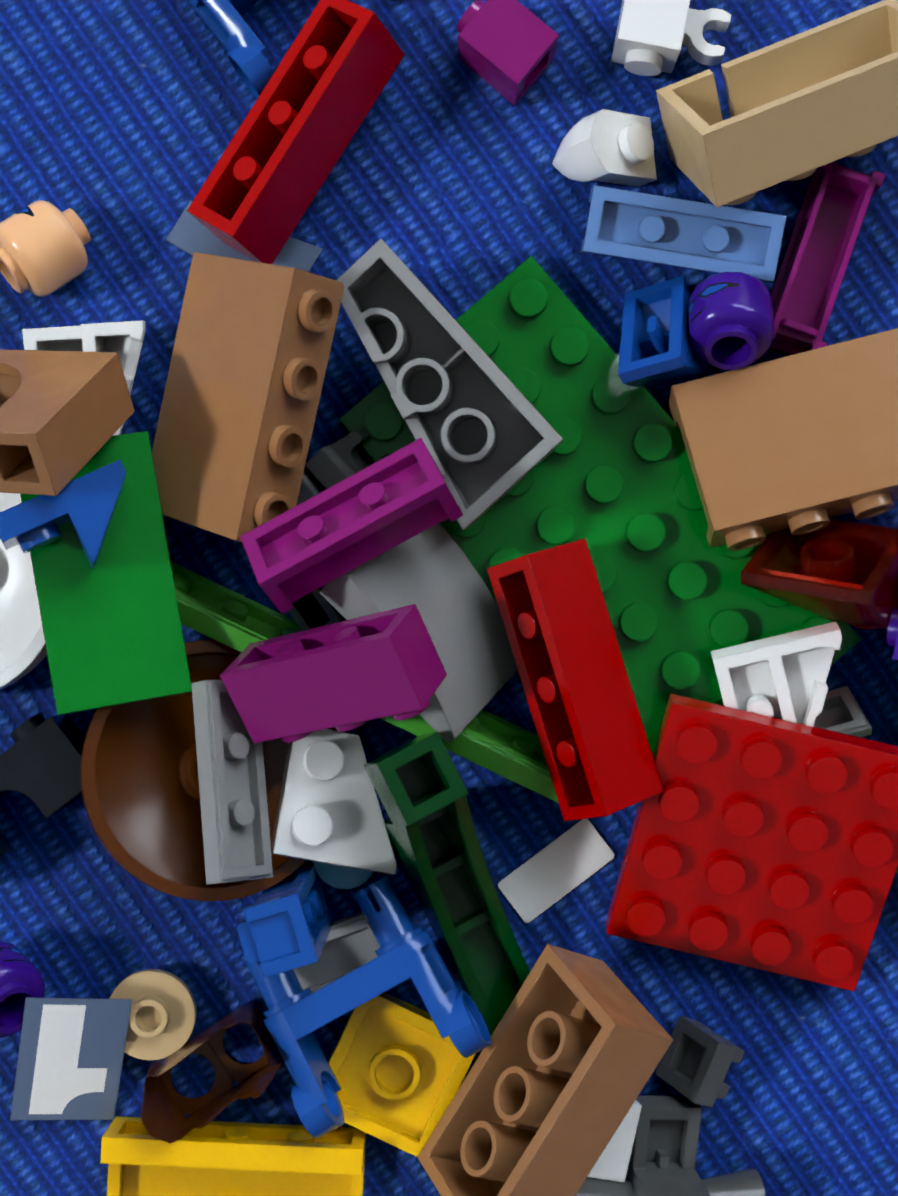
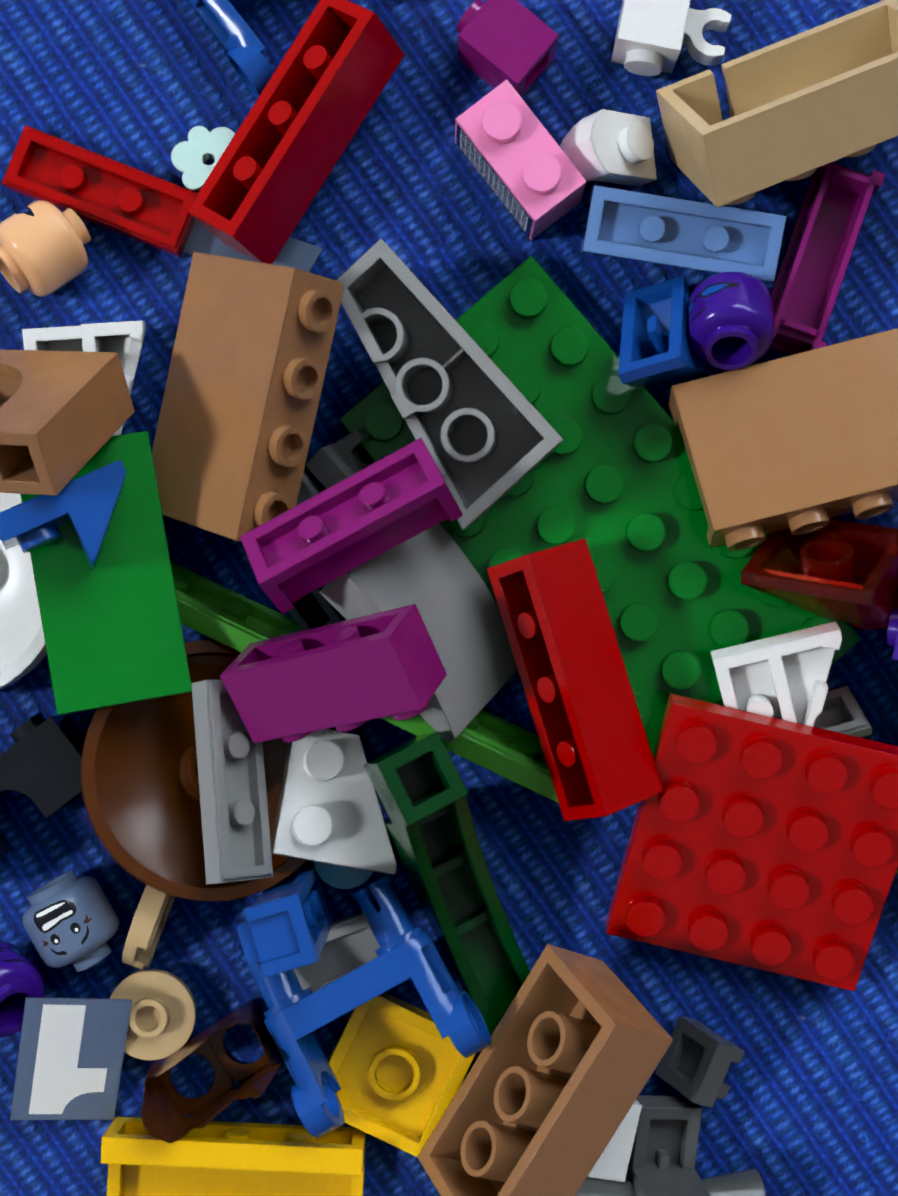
(70, 921): none -> sand blue head
(101, 190): none -> red tile
(147, 928): none -> tan tile
(191, 155): none -> light aqua plant
(519, 159): none -> bright pink brick
(556, 870): white sticker -> none

